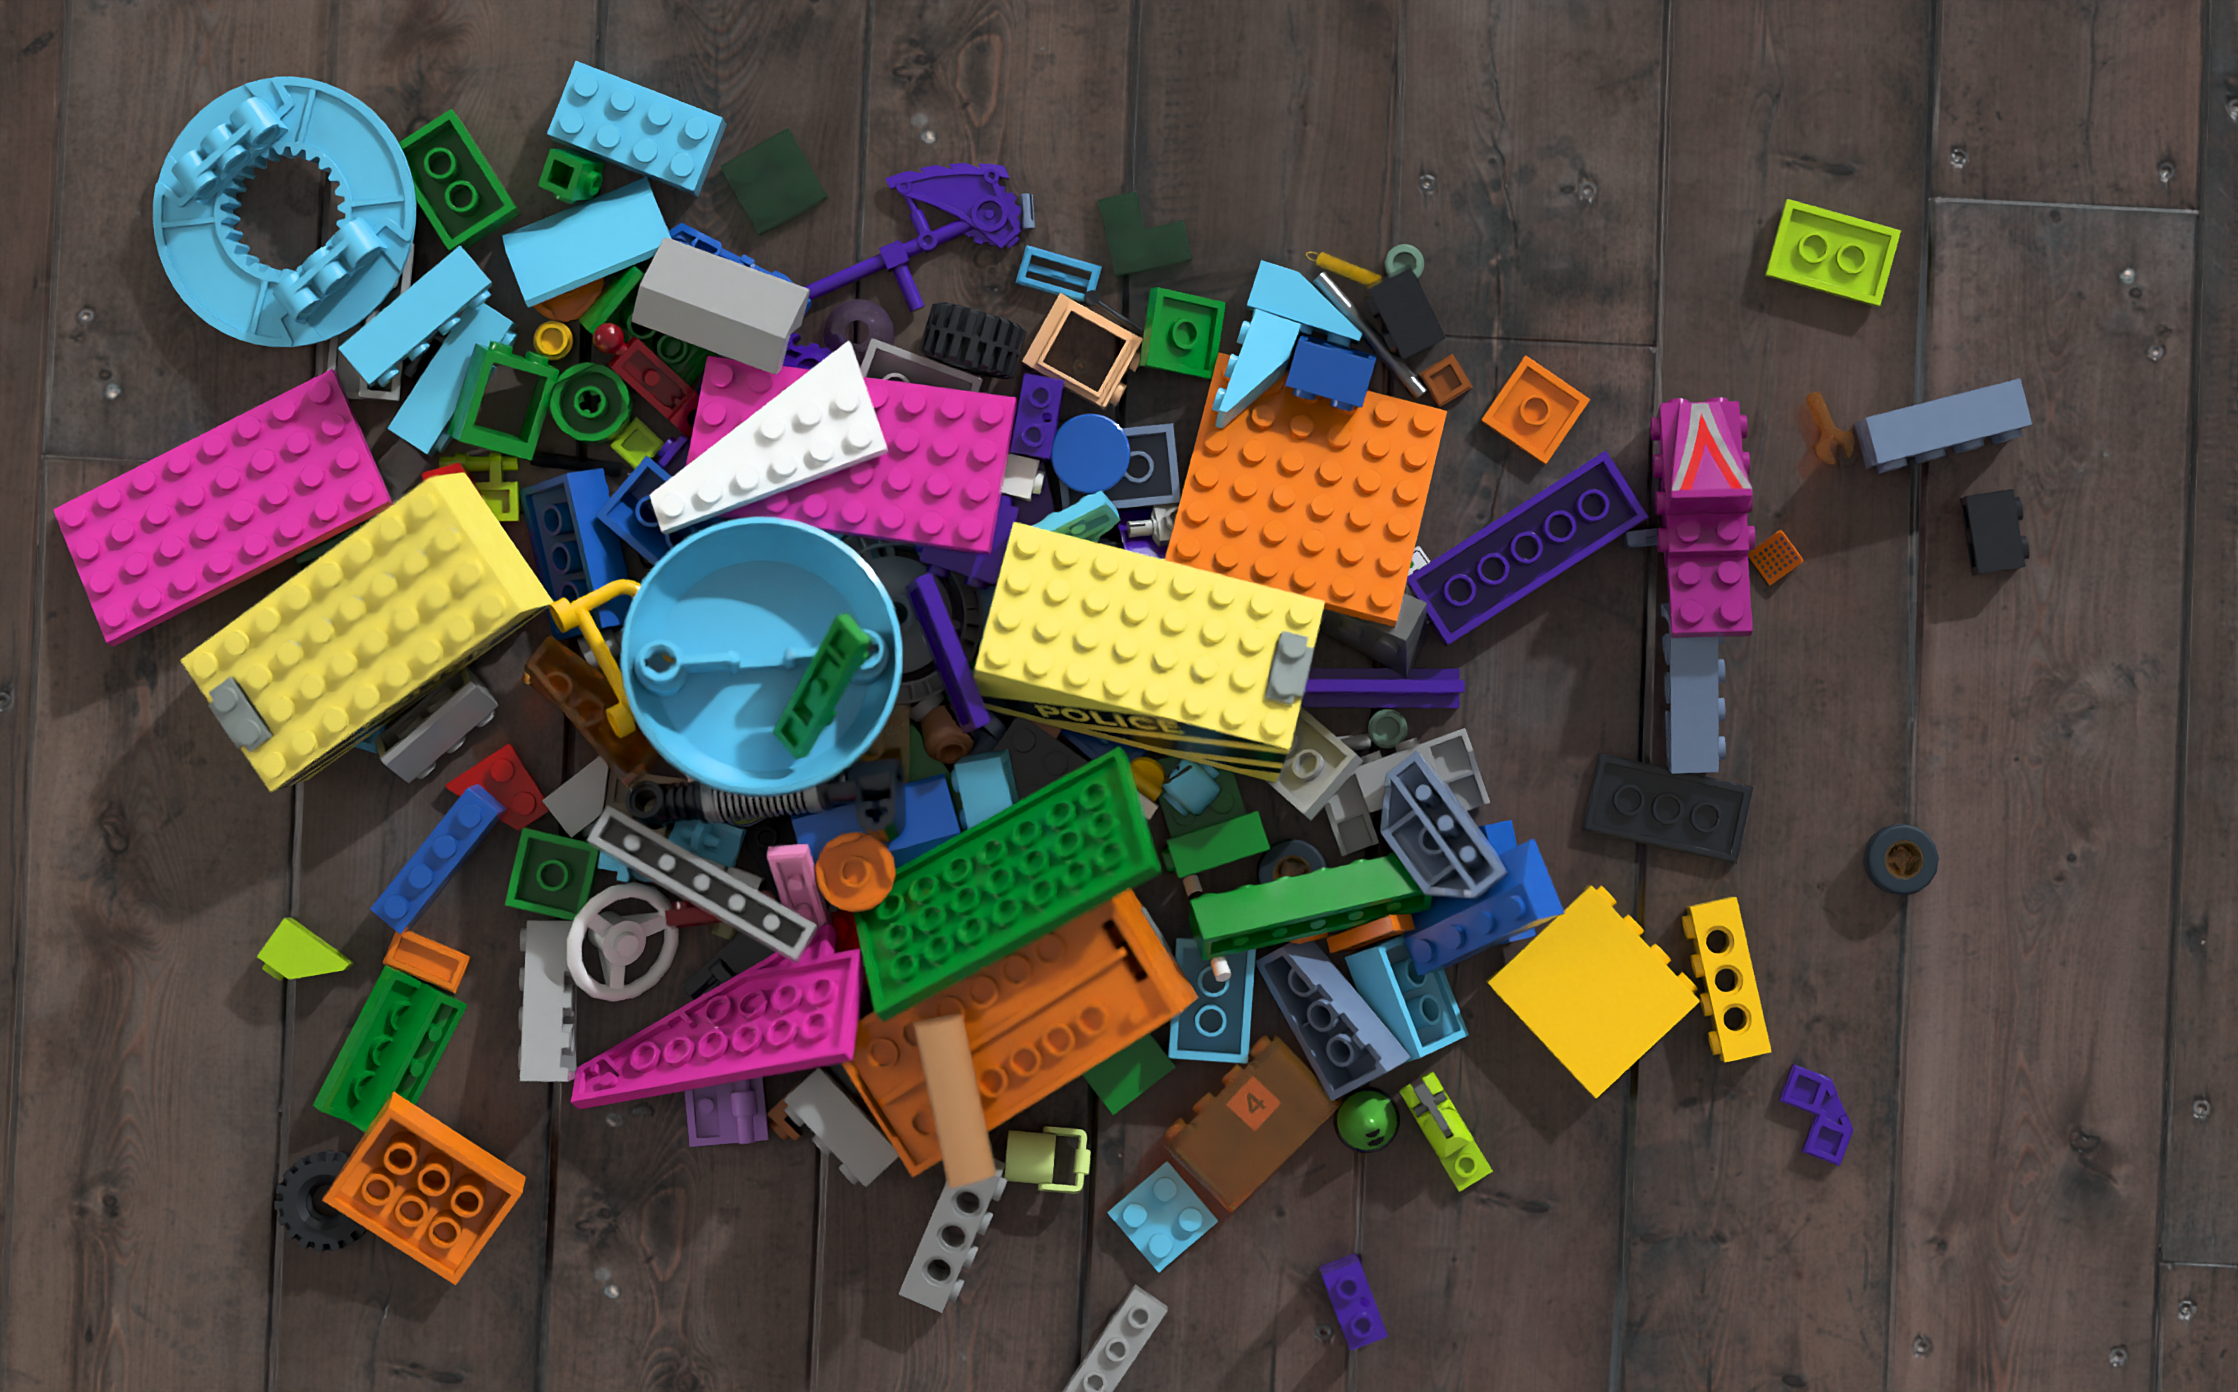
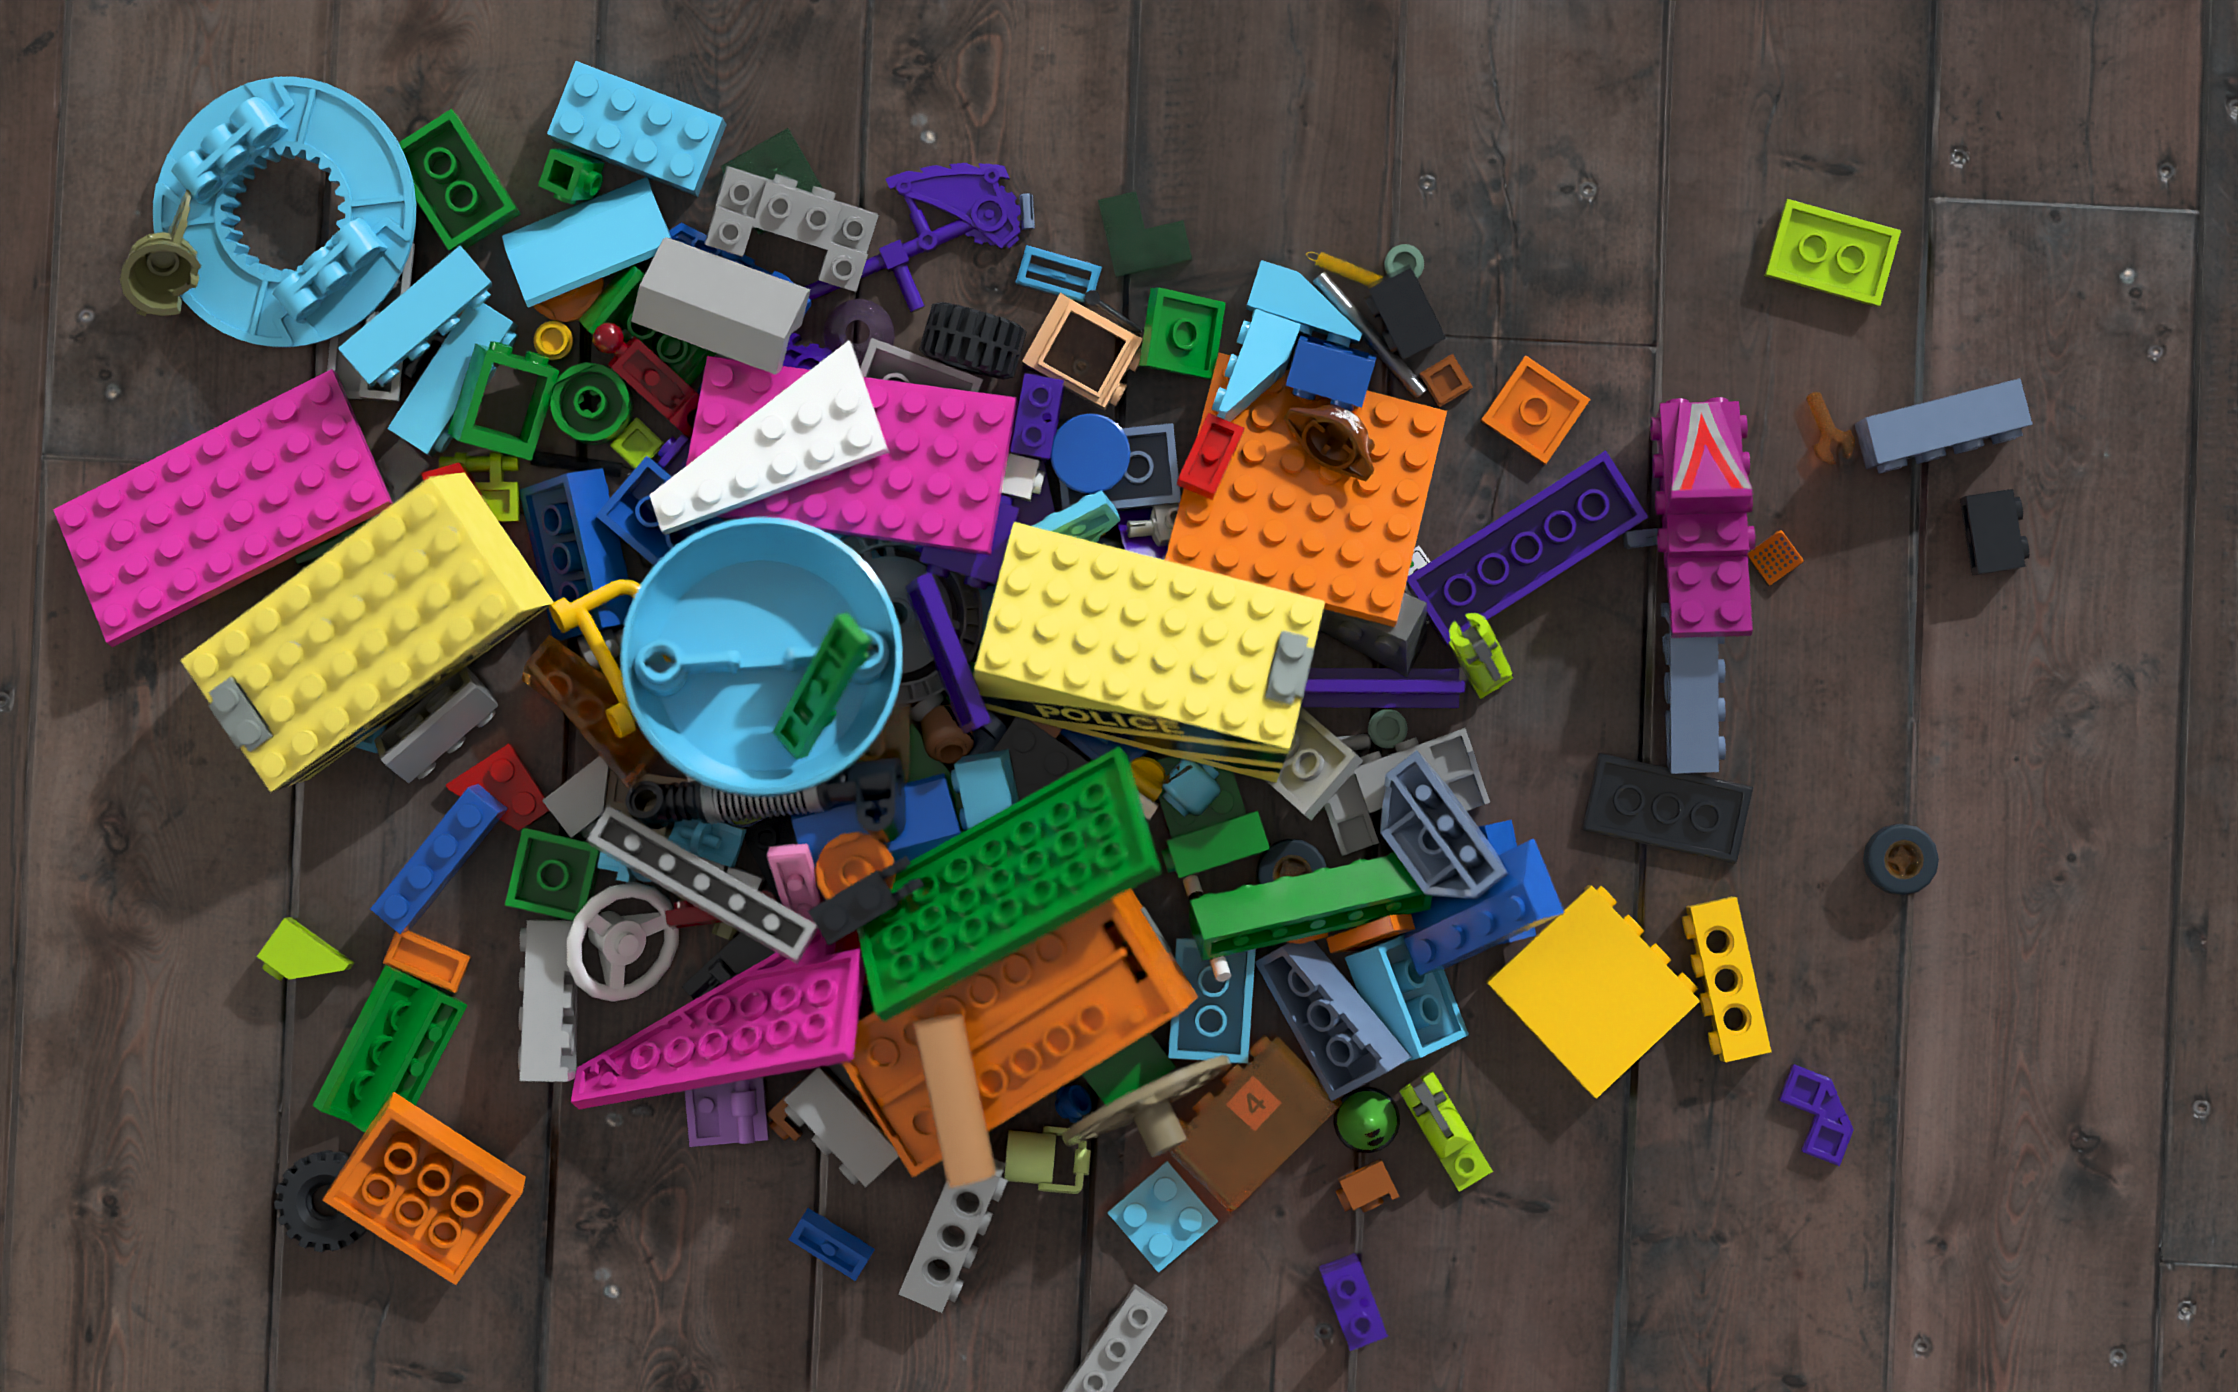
(161, 268): none -> olive helmet
(796, 214): none -> light grey bracket
(831, 1244): none -> blue plate
(861, 902): none -> black hinge
(1072, 1103): none -> blue plate
(1150, 1108): none -> dark tan wheel
(1210, 456): none -> red plate
(1333, 439): none -> reddish brown hat
(1366, 1187): none -> dark orange brick
(1480, 655): none -> lime plate

